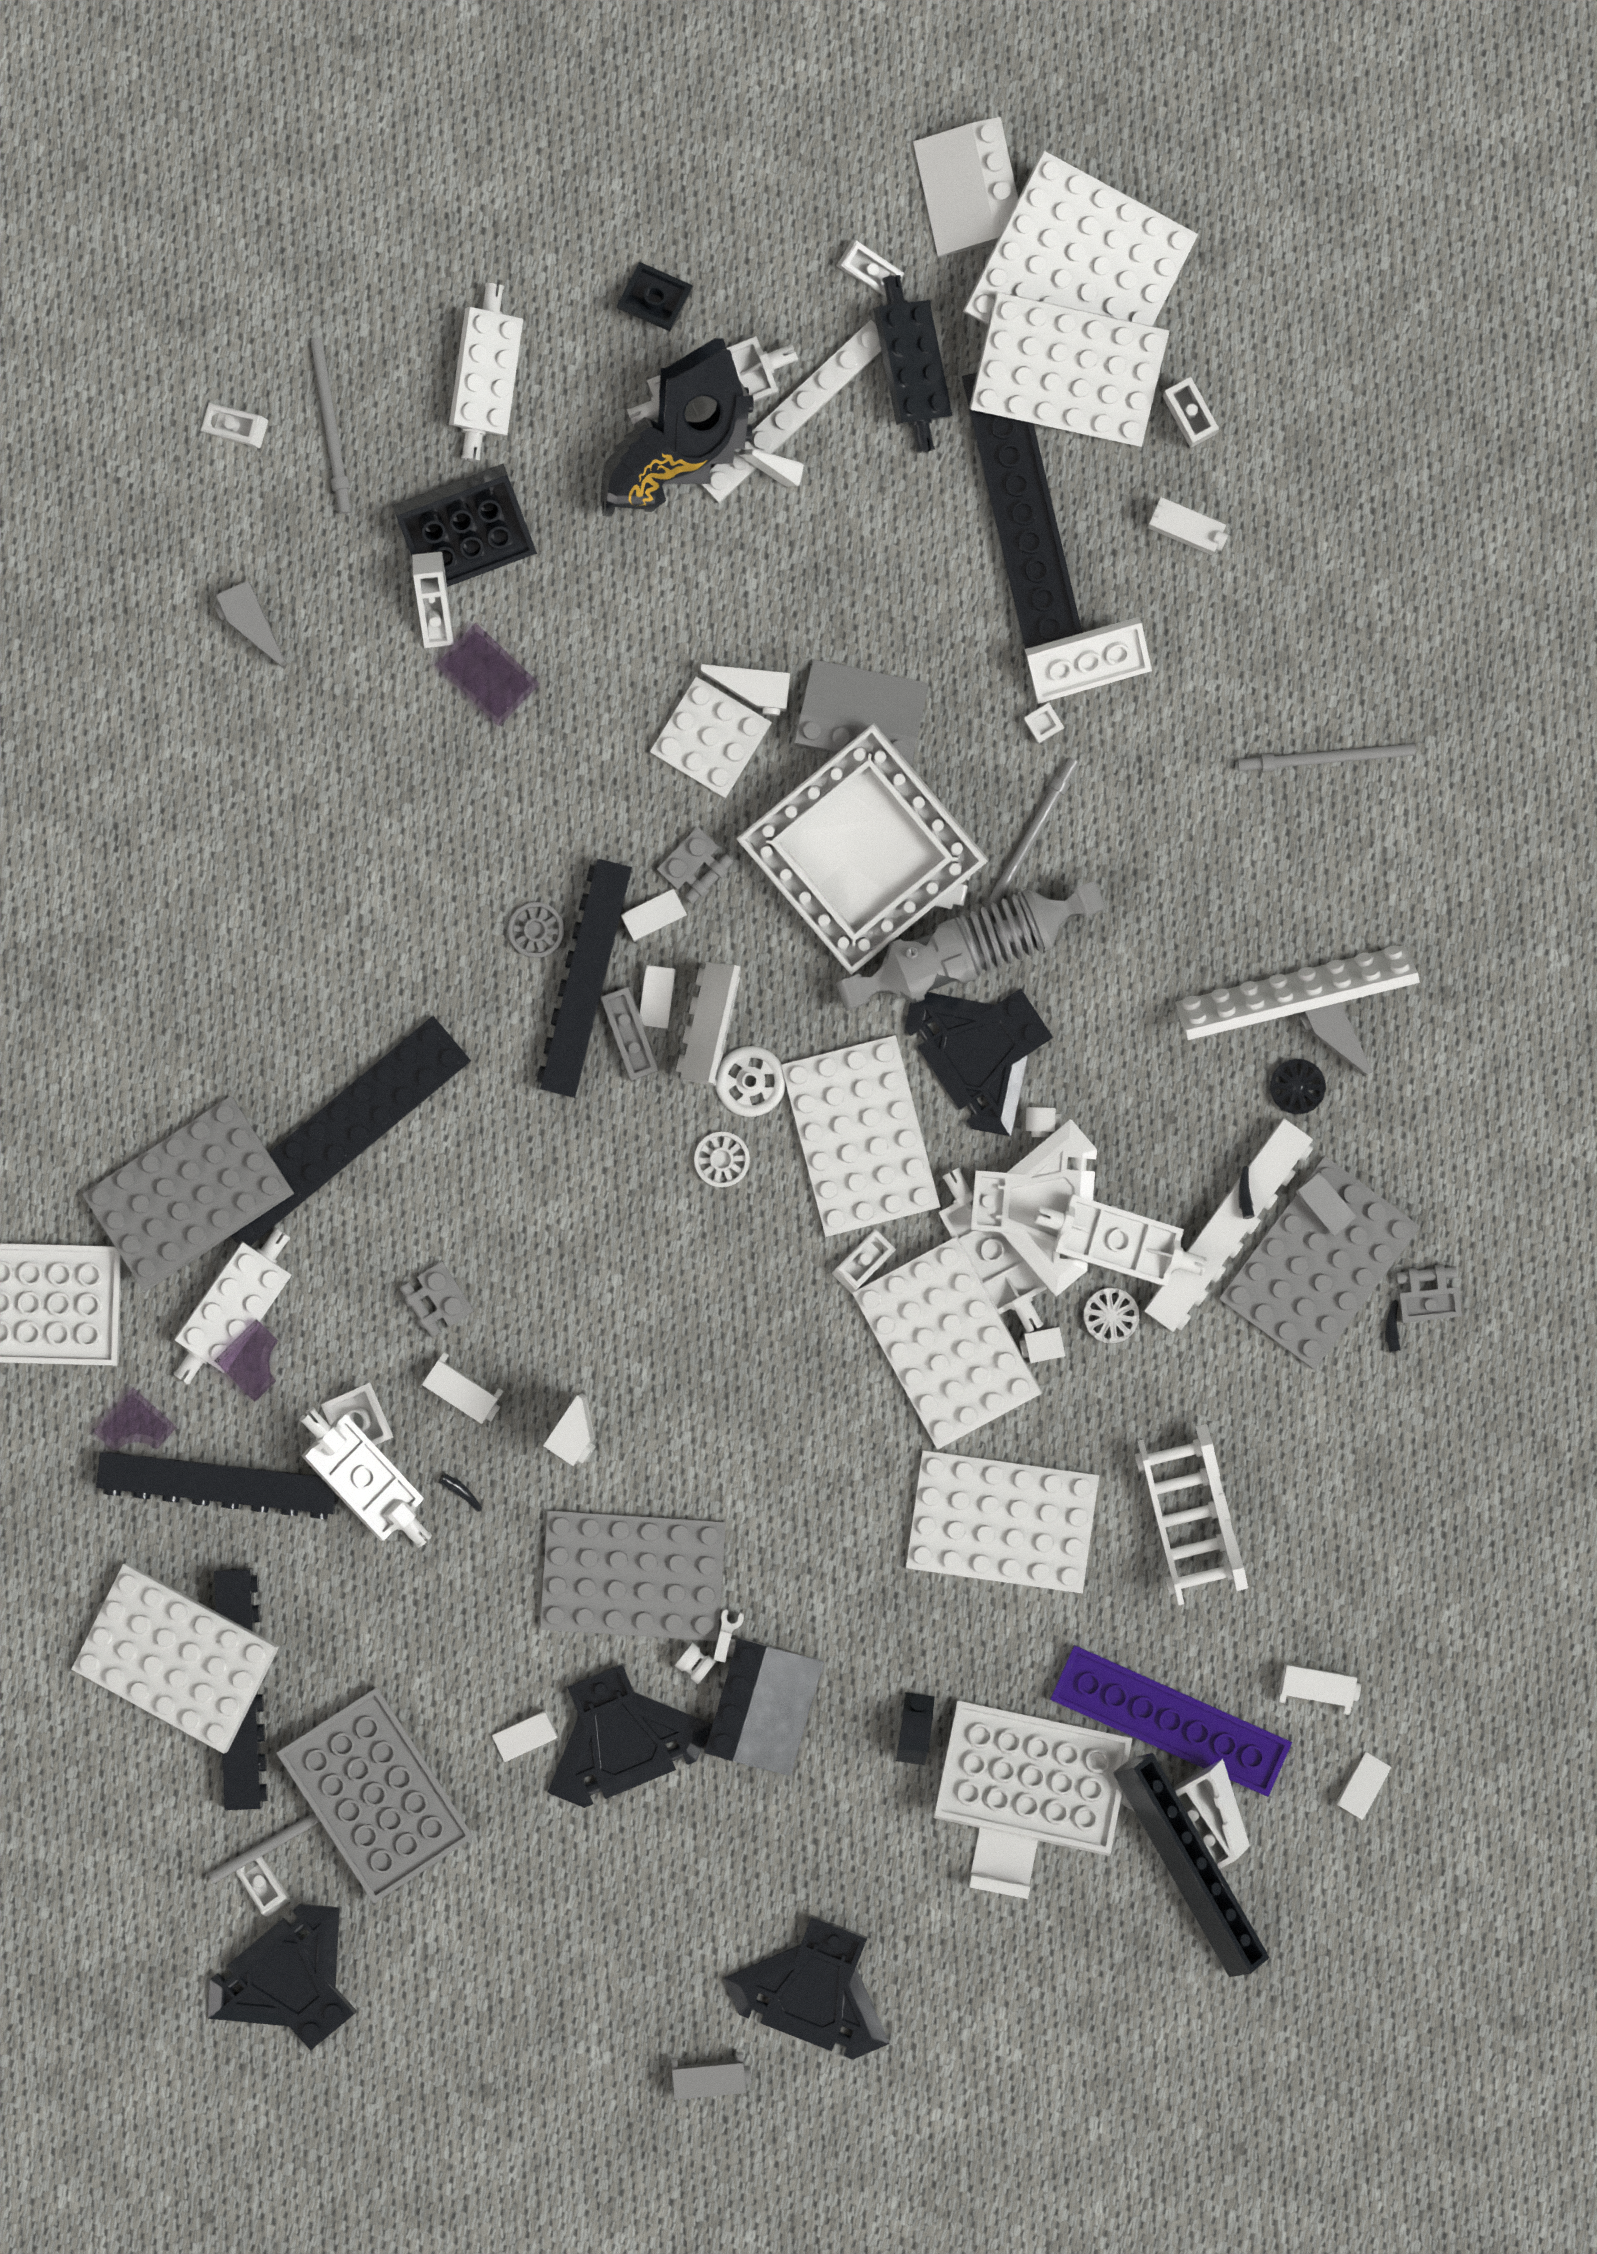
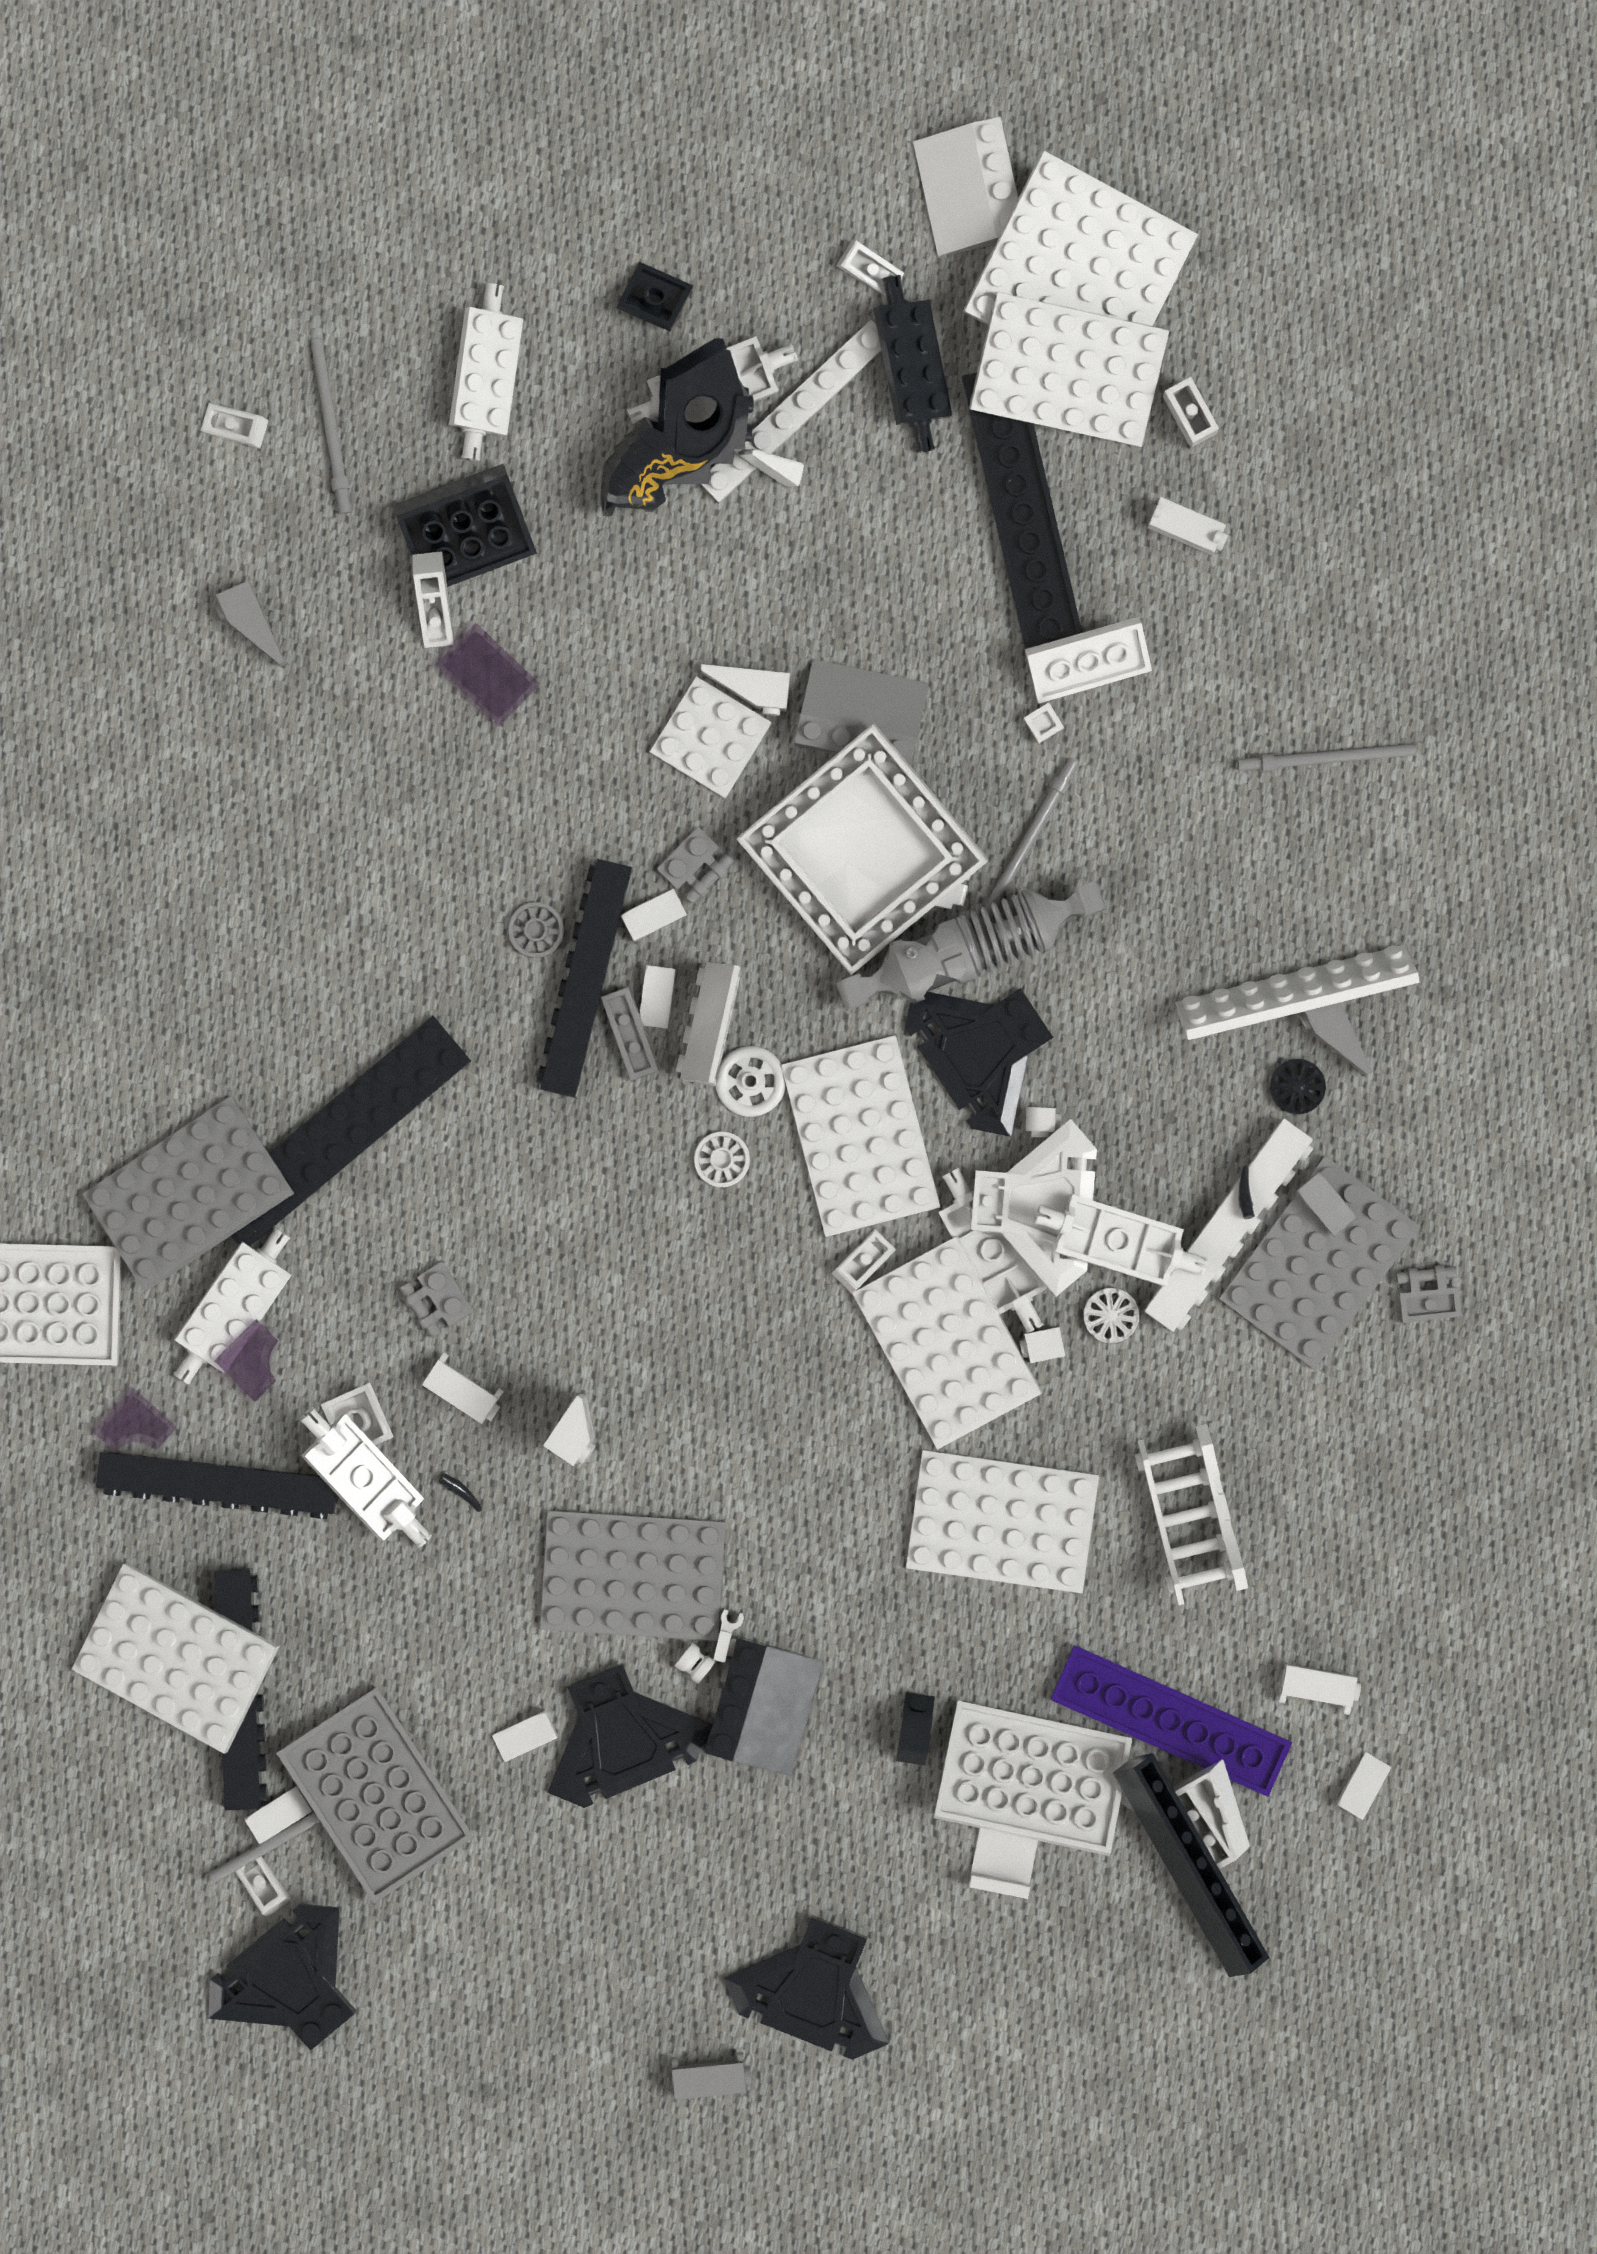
(278, 1815): none -> white slope
(1391, 1330): black helmet -> none

